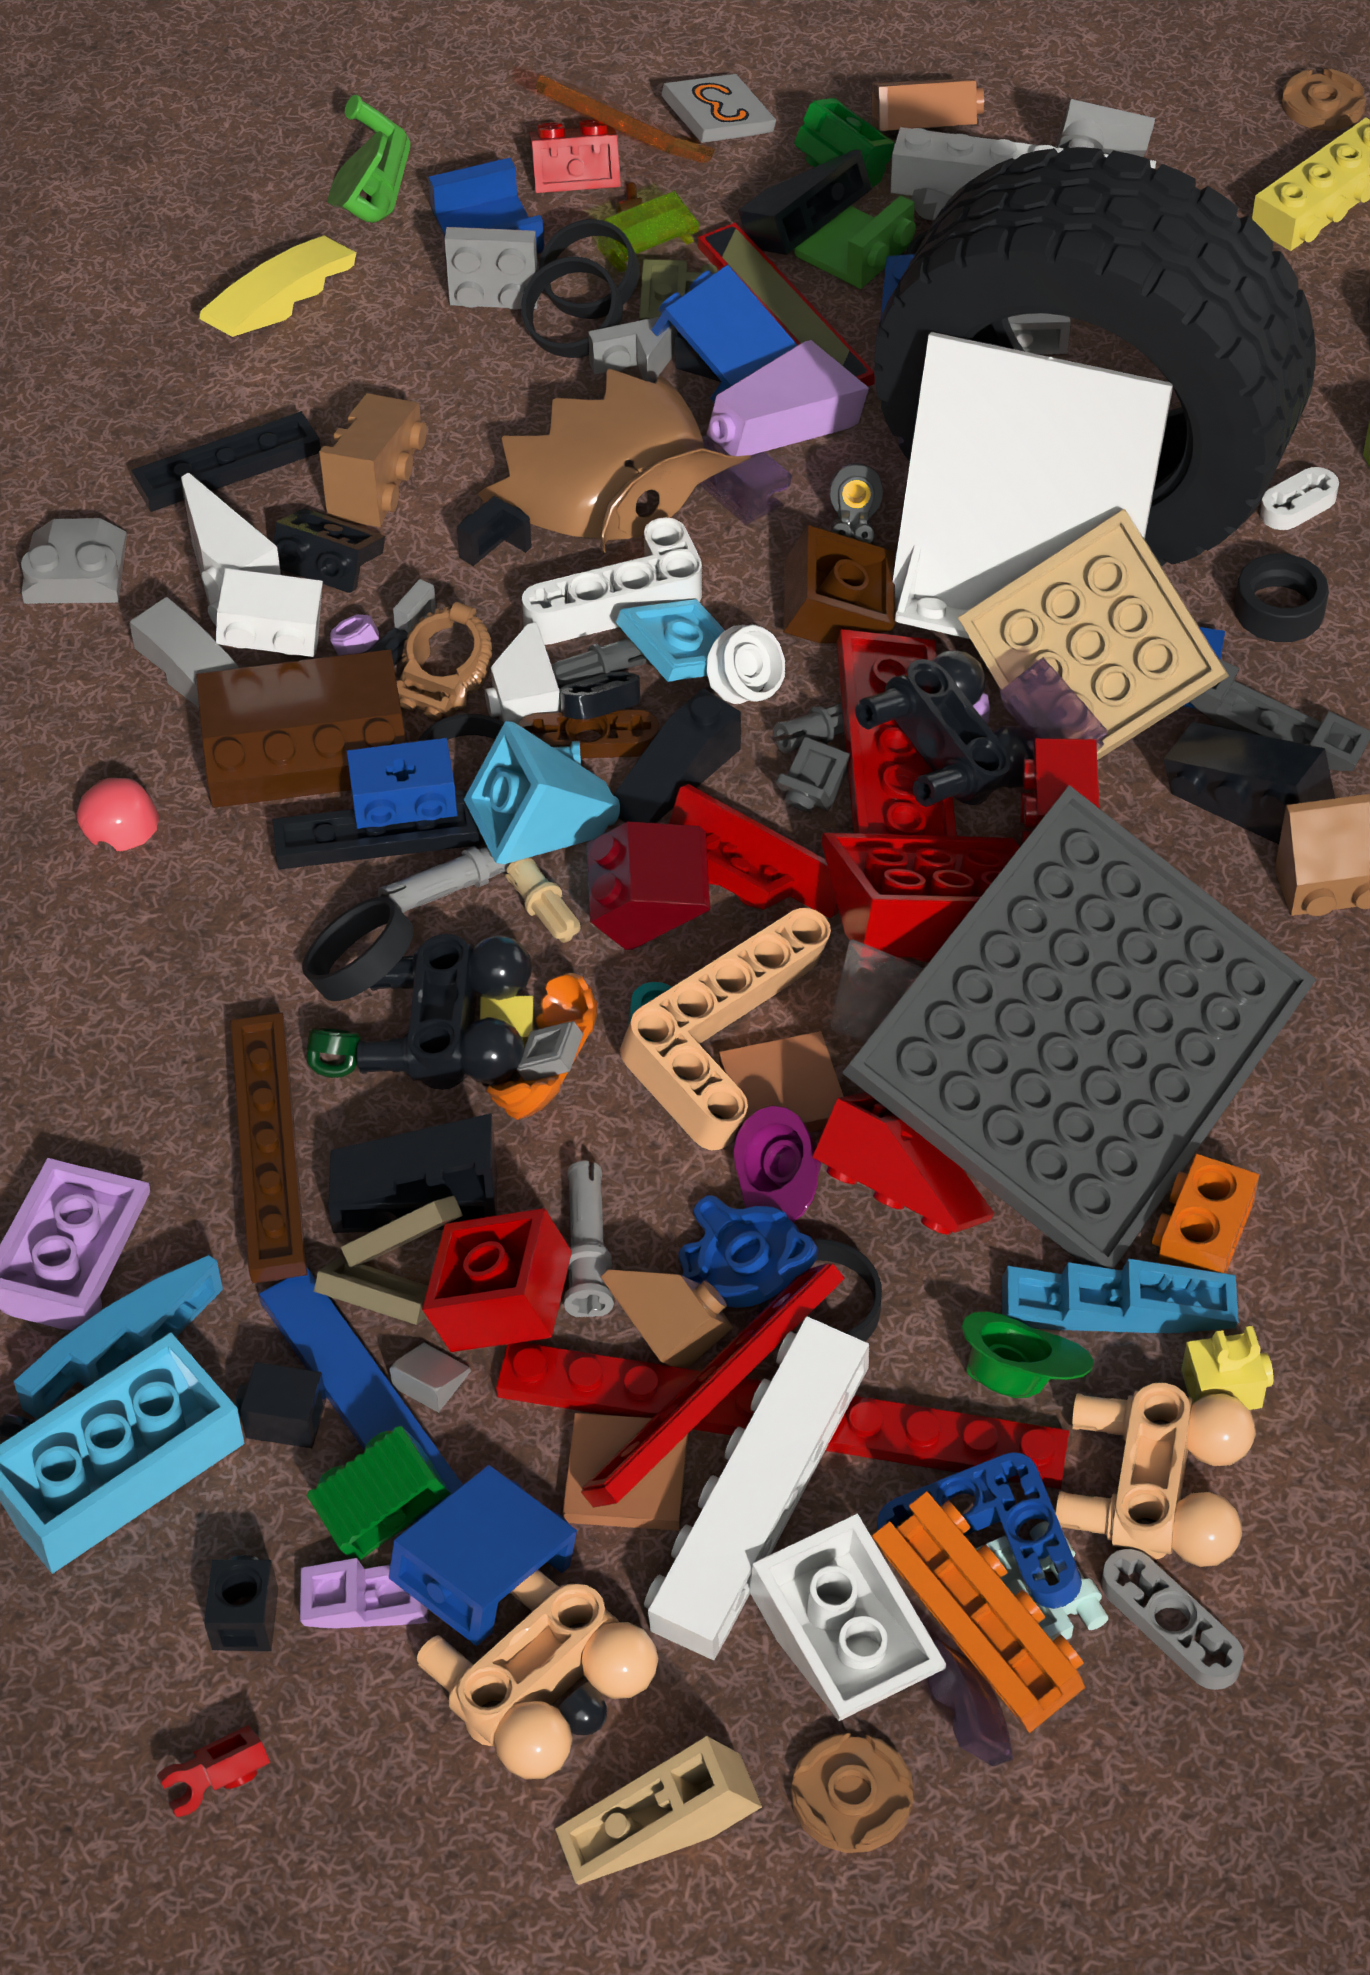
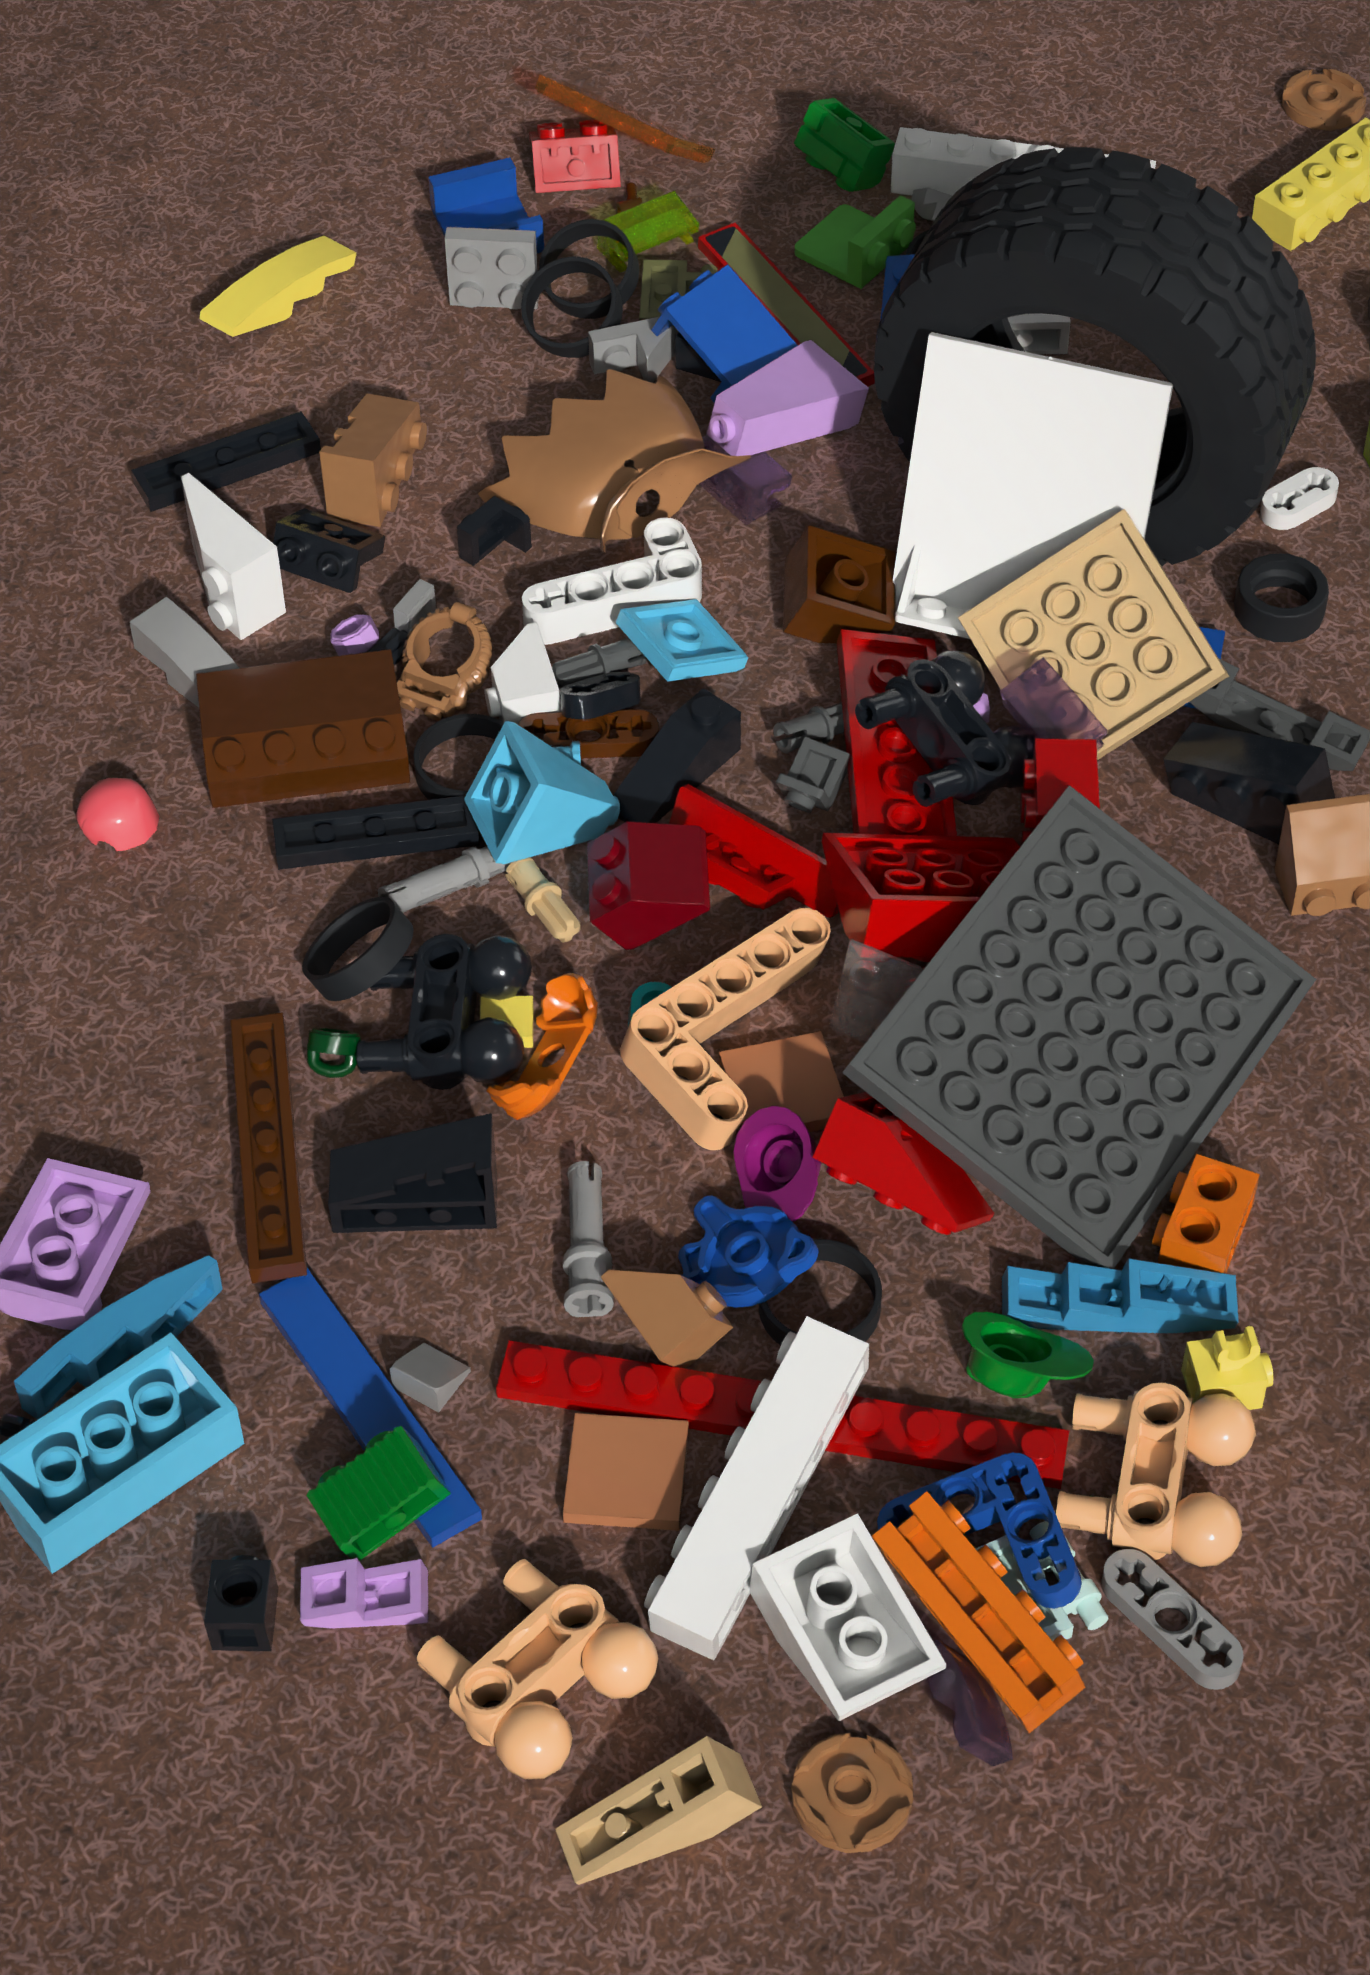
(74, 562): light grey slope -> none
(220, 1764): red plate -> none
(269, 612): white slope -> none
(281, 1404): black brick -> none
(373, 168): bright green piece -> none
(373, 1290): dark tan tile -> none
(401, 1231): dark tan tile -> none
(402, 783): blue brick -> none
(478, 1551): blue panel -> none
(497, 1280): red brick -> none
(550, 1051): light grey tile -> none
(584, 1710): black hinge -> none
(711, 1386): red tile -> none
(718, 108): light grey tile -> none
(745, 662): white piece -> none
(805, 203): black slope -> none
(856, 496): dark grey piece -> none
(925, 103): nougat slope -> none
(1104, 129): light grey slope -> none

